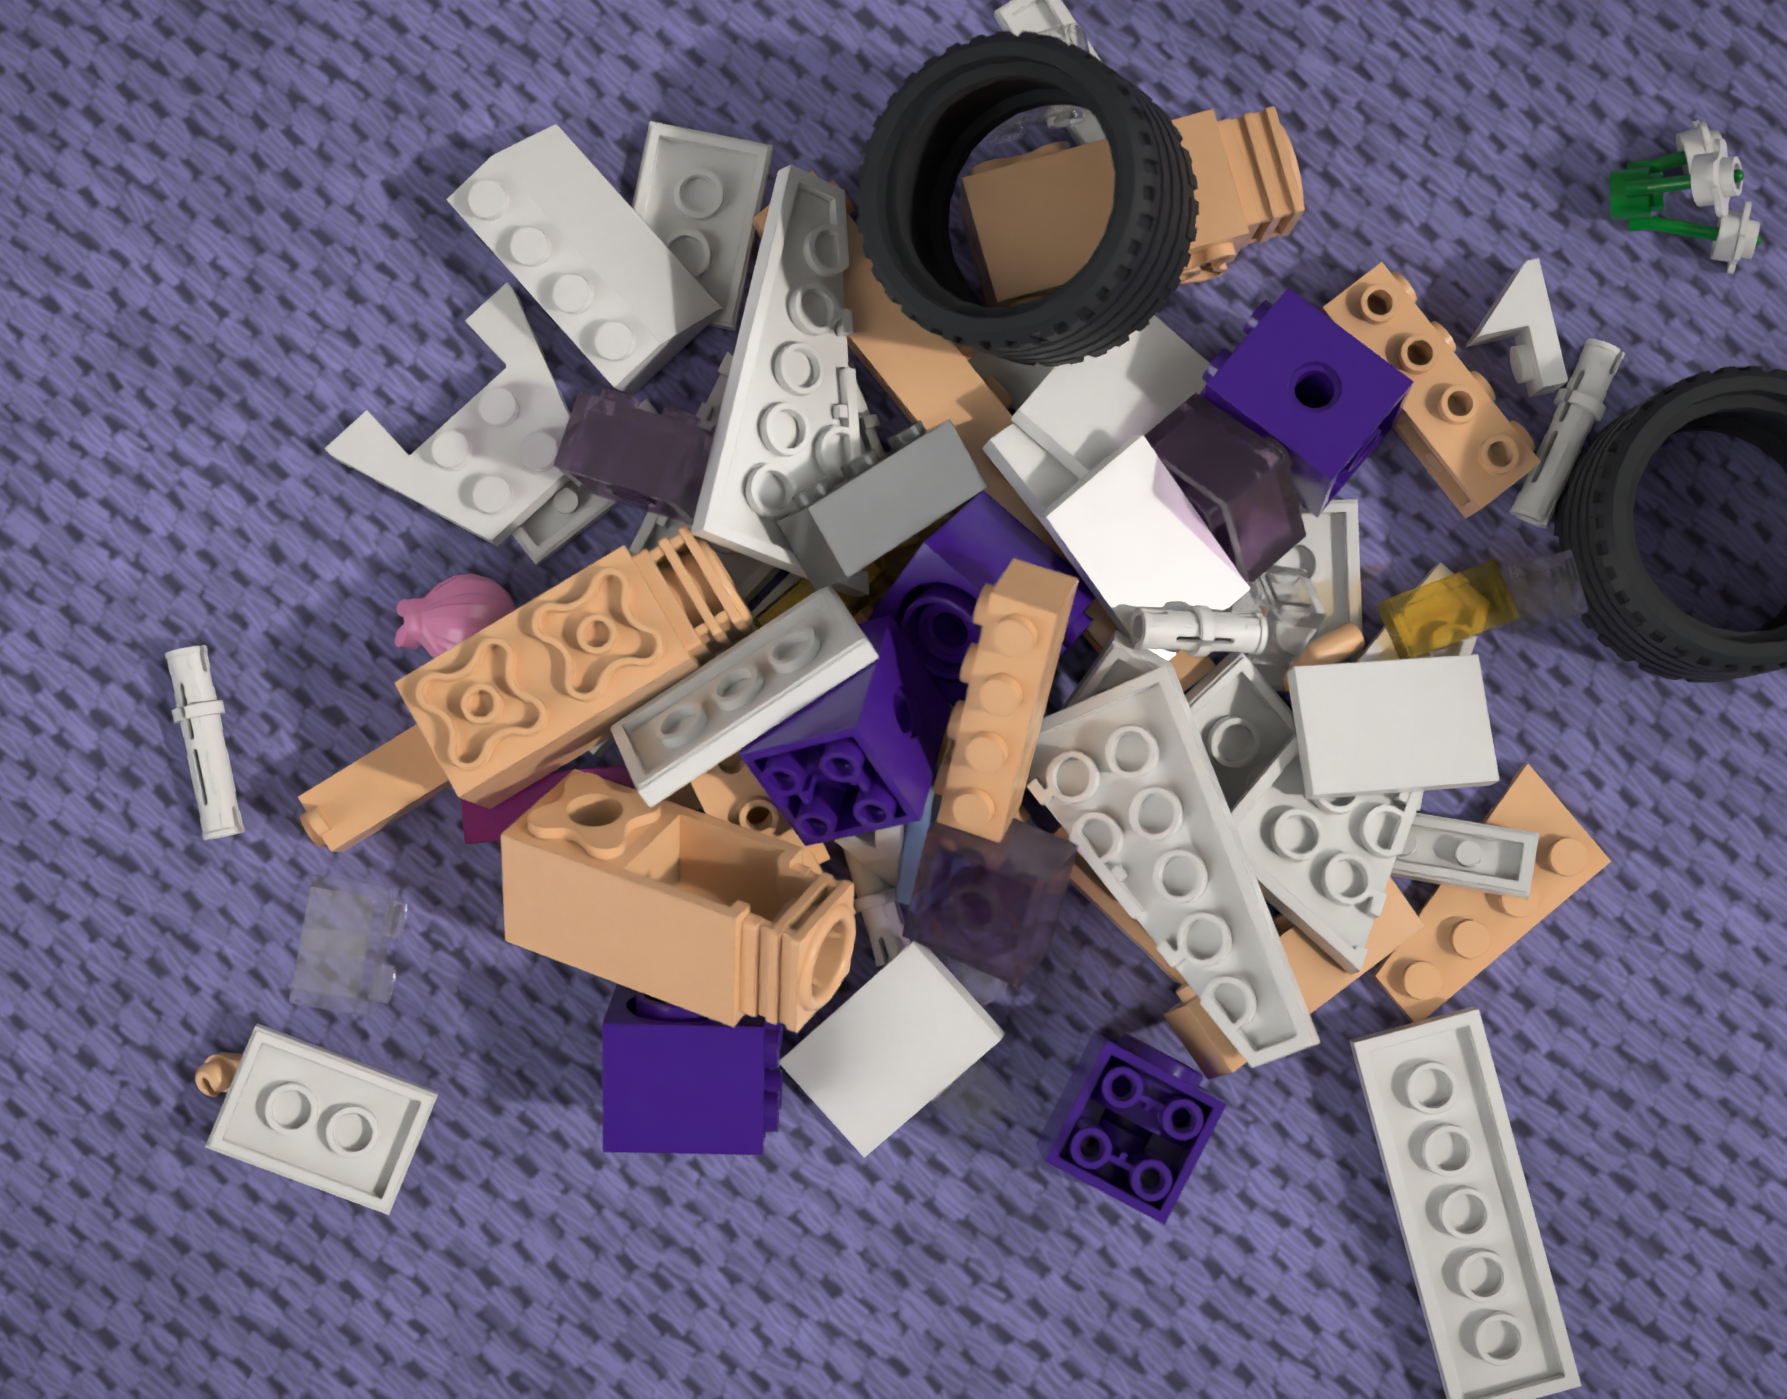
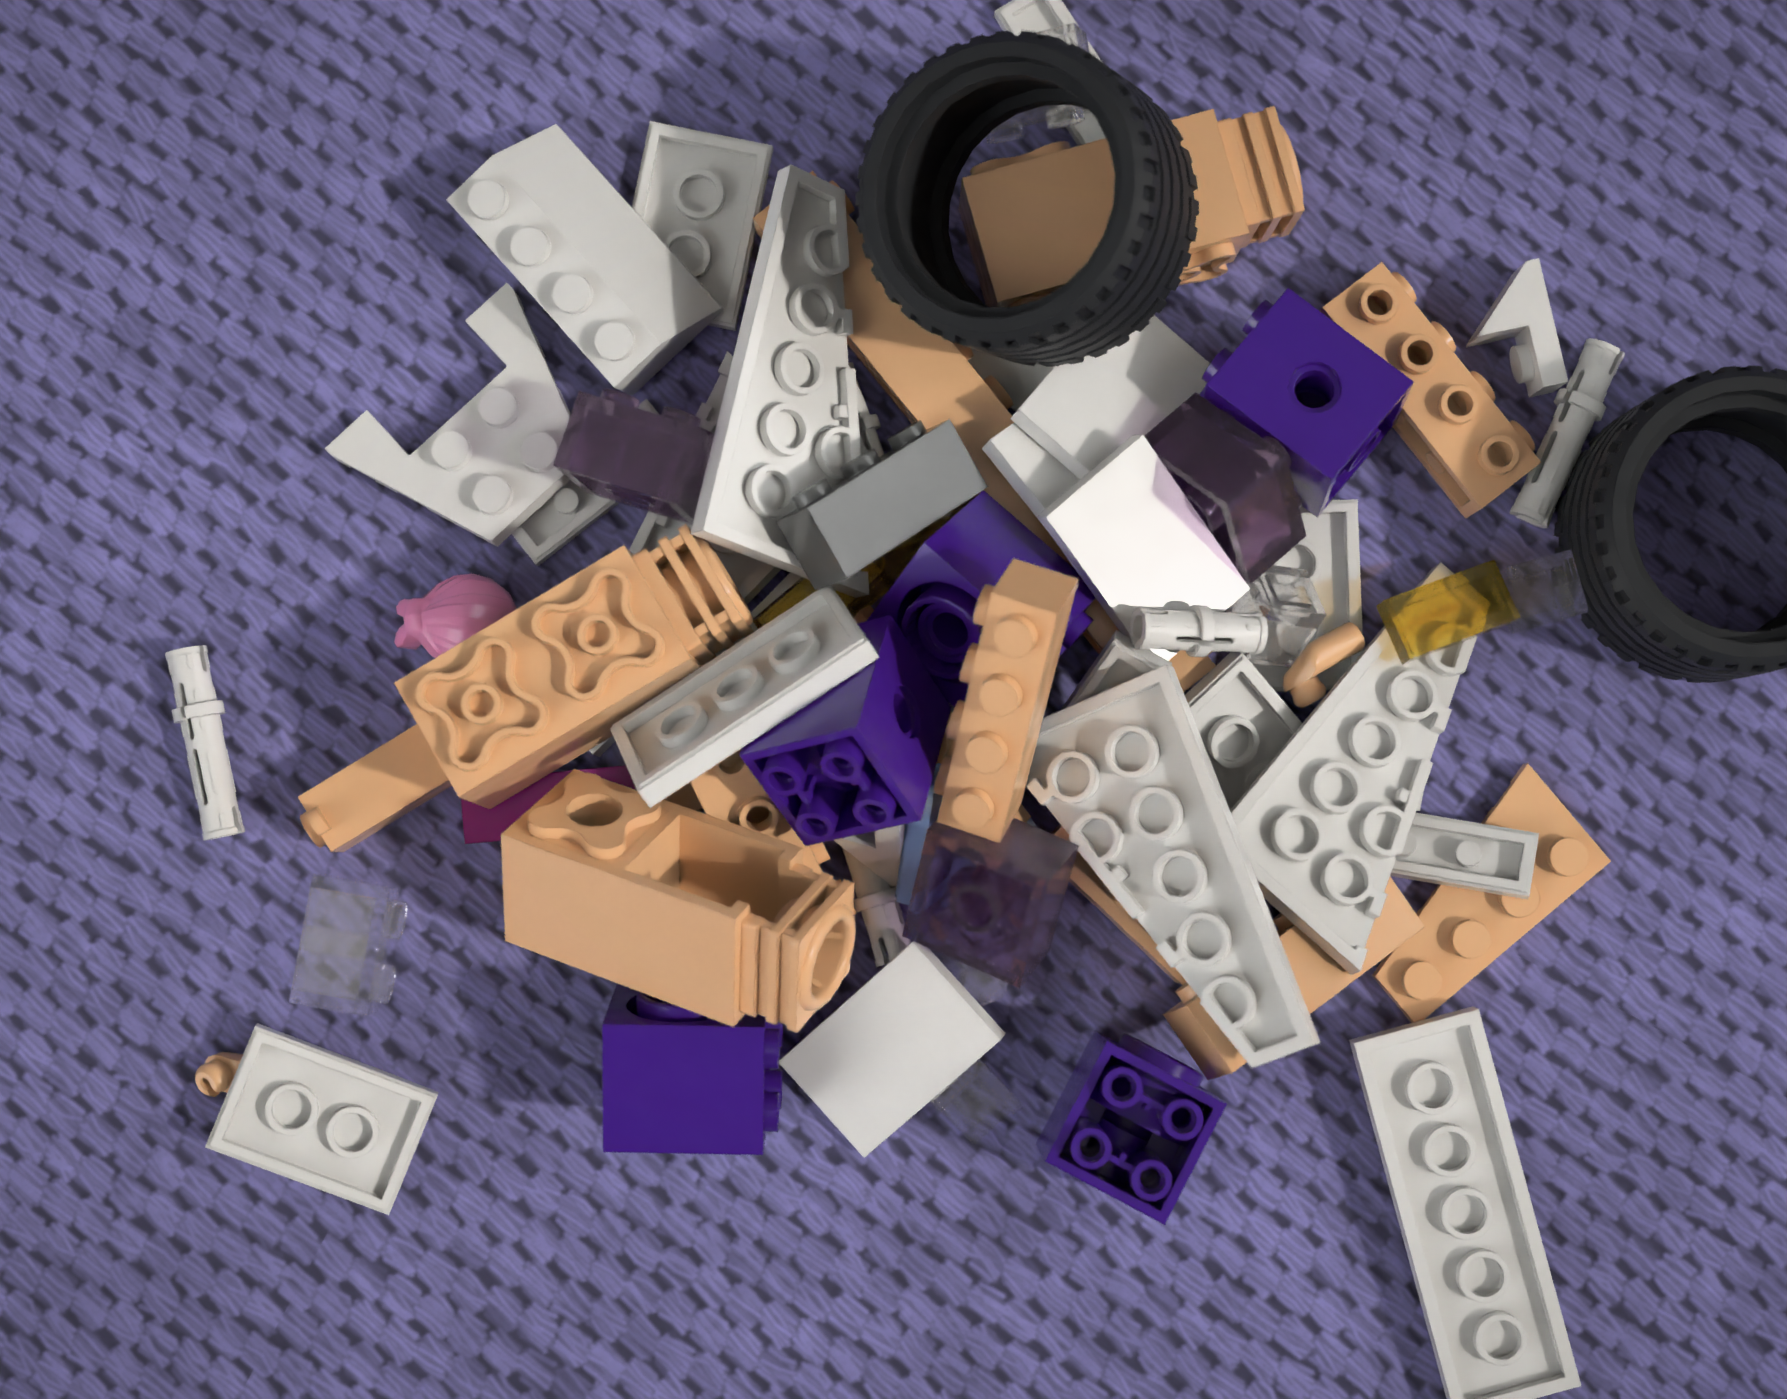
(1392, 726): white tile -> none
(1713, 181): plant -> none

